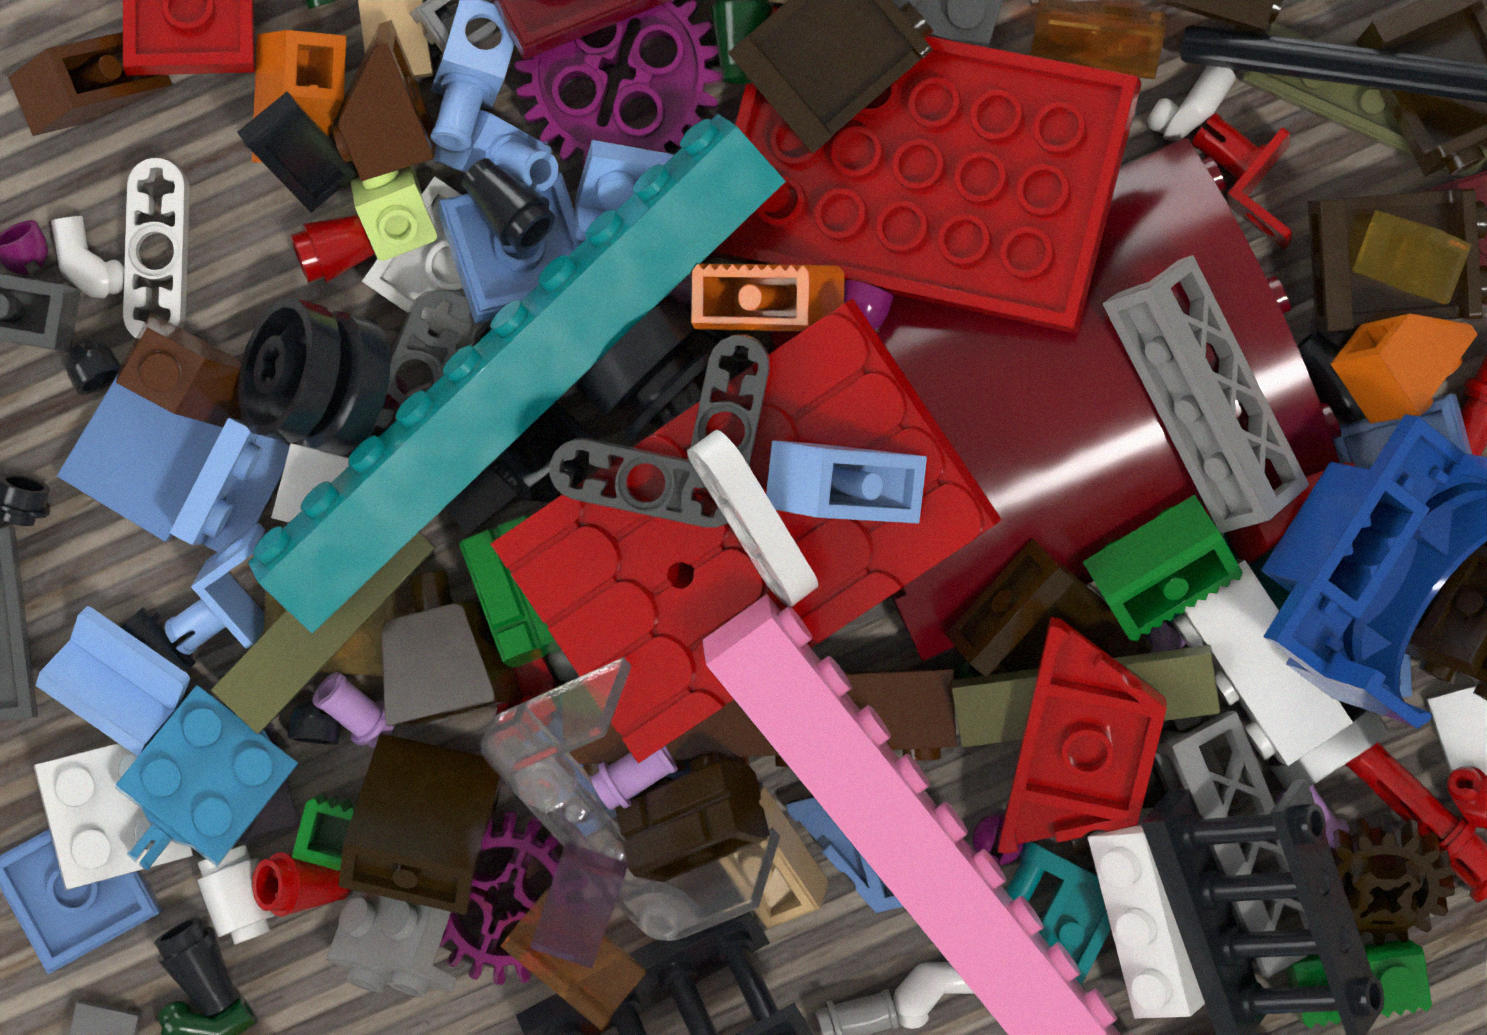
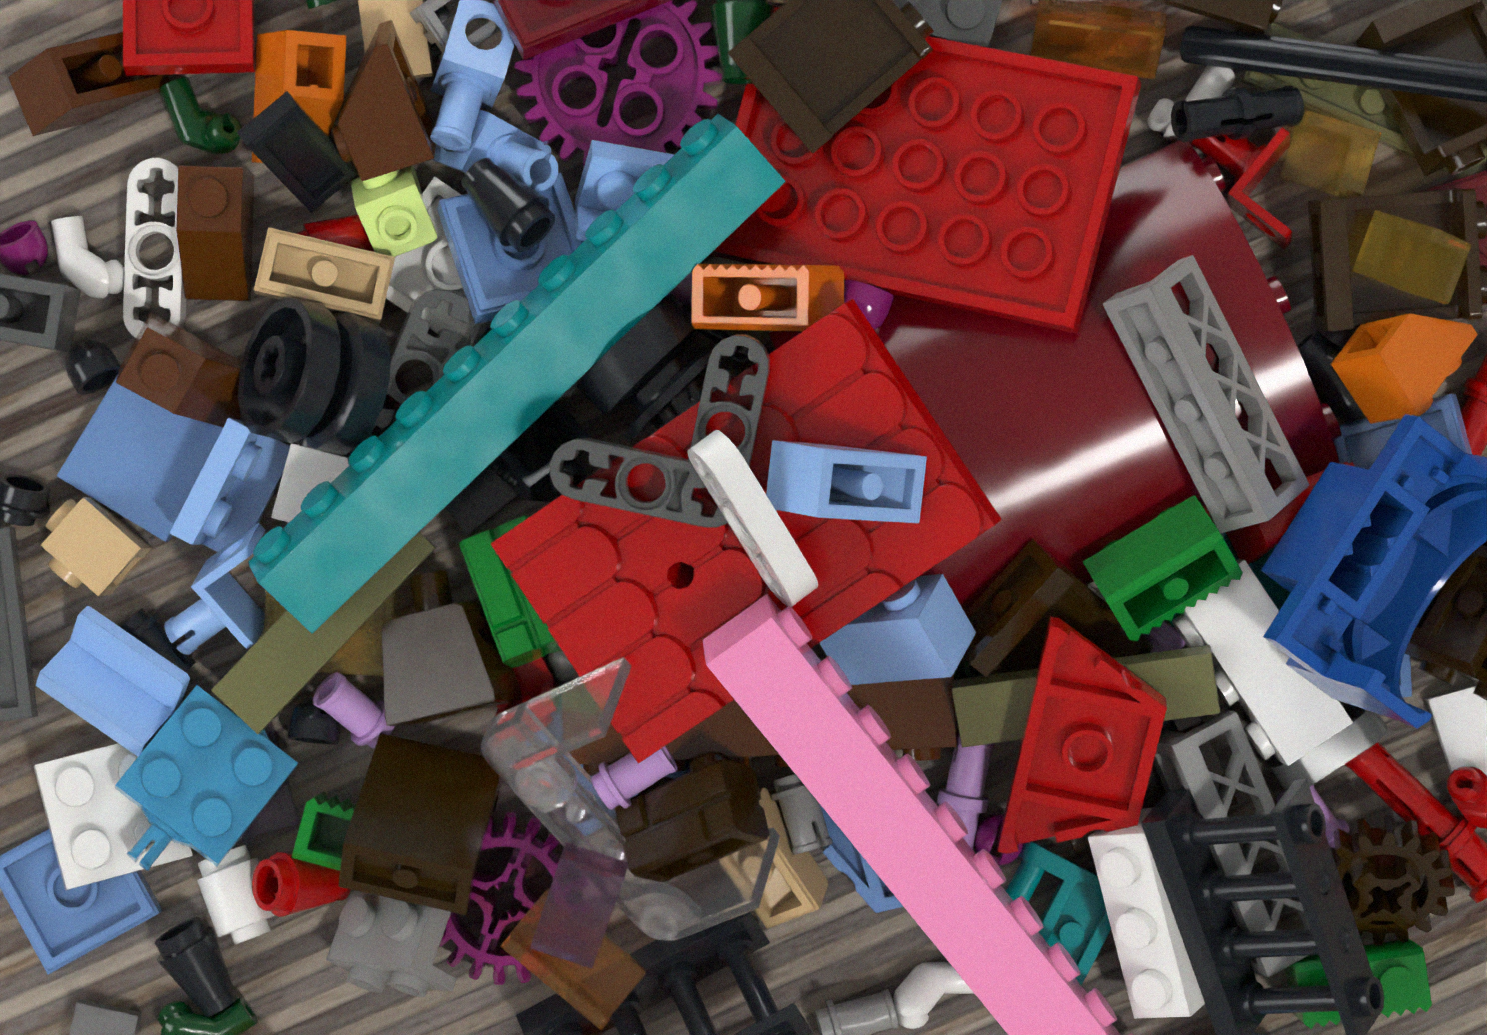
(92, 546): none -> tan brick
(199, 126): none -> dark green arm
(215, 232): none -> reddish brown slope
(324, 274): none -> tan slope
(801, 815): none -> light grey pin
(905, 637): none -> light blue brick
(967, 785): none -> lavender pin
(1237, 113): none -> black pin
(1330, 155): none -> clear yellow panel

